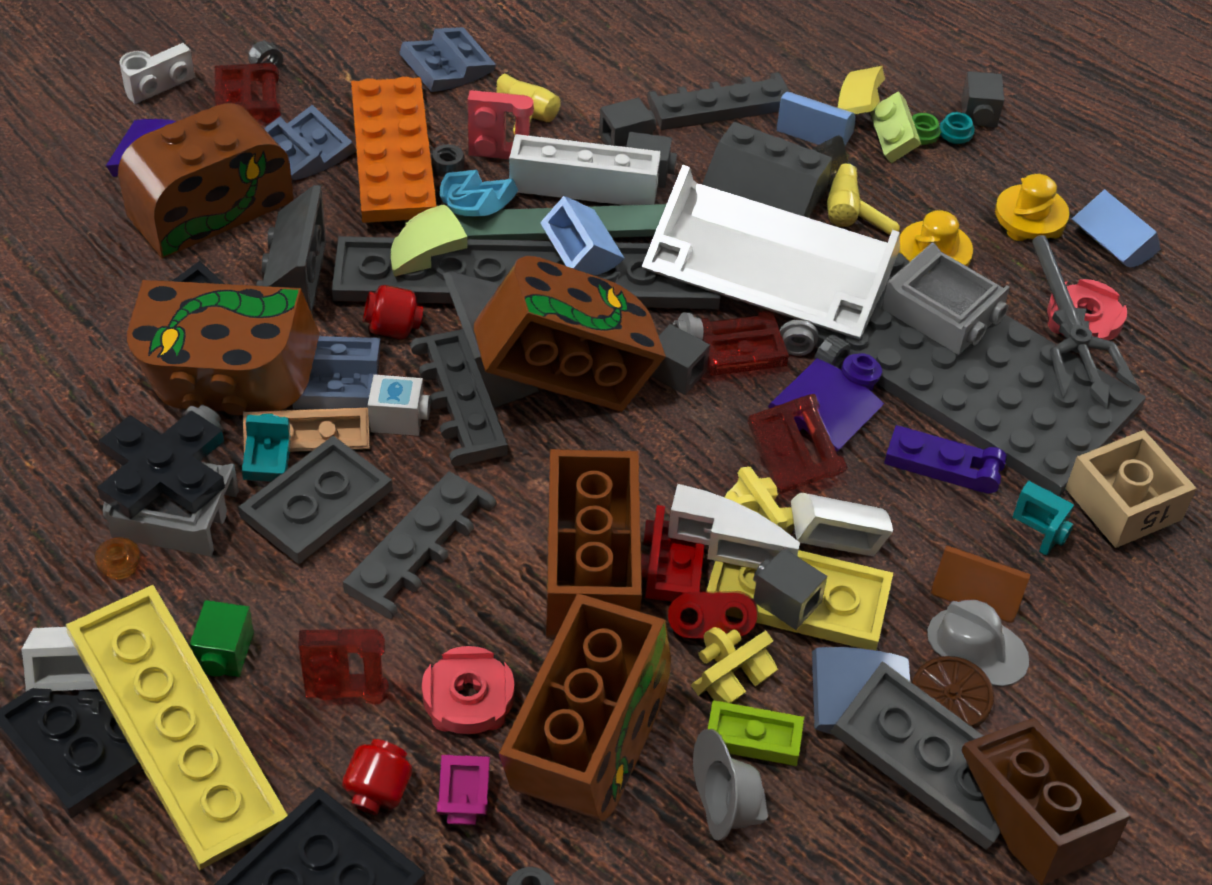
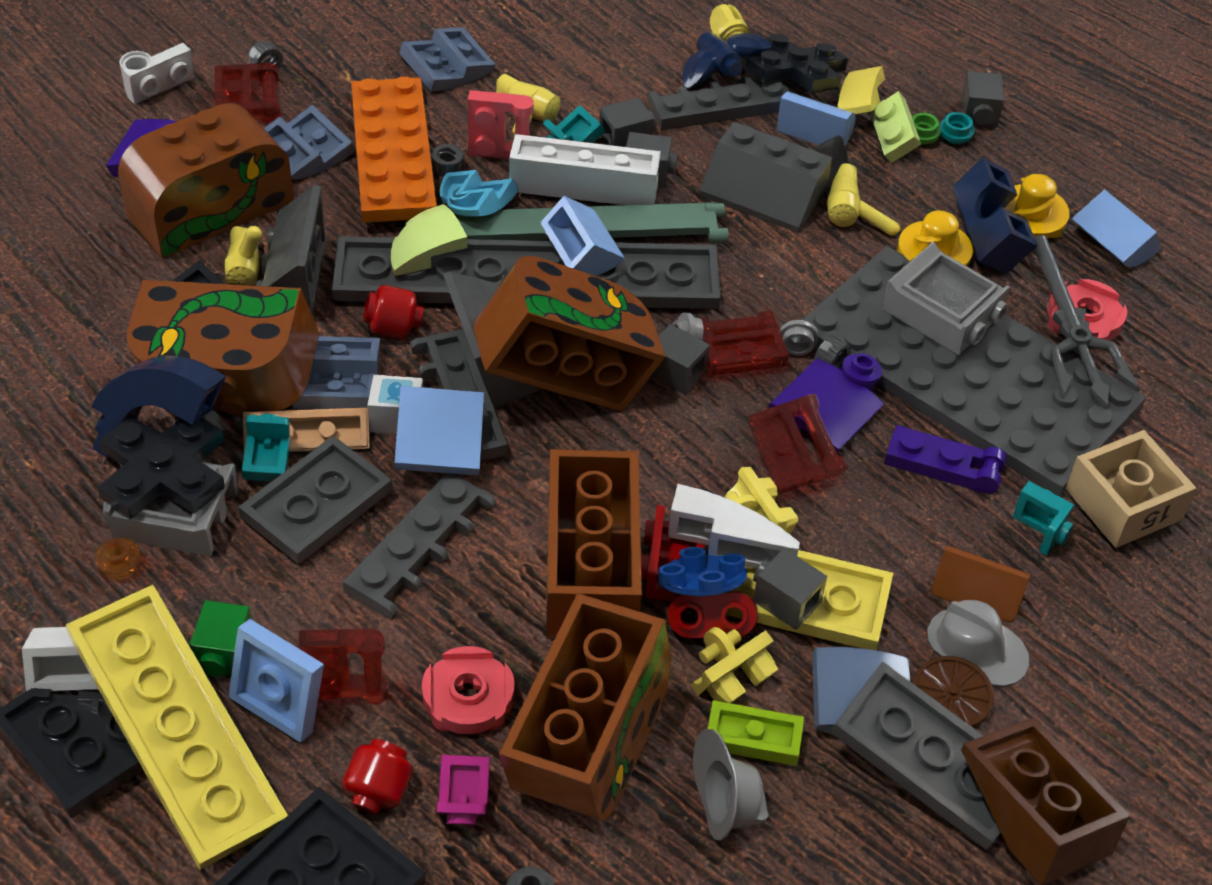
(162, 381): none -> dark blue arch
(243, 258): none -> light yellow piece
(275, 680): none -> light blue tile
(439, 430): none -> light blue tile
(577, 126): none -> teal bracket
(703, 574): none -> blue dish
(720, 54): none -> dark blue plant
(727, 21): none -> light yellow arm
(771, 257): white slope -> none
(810, 67): none -> black plate
(840, 524): white brick -> none
(996, 233): none -> dark blue arch

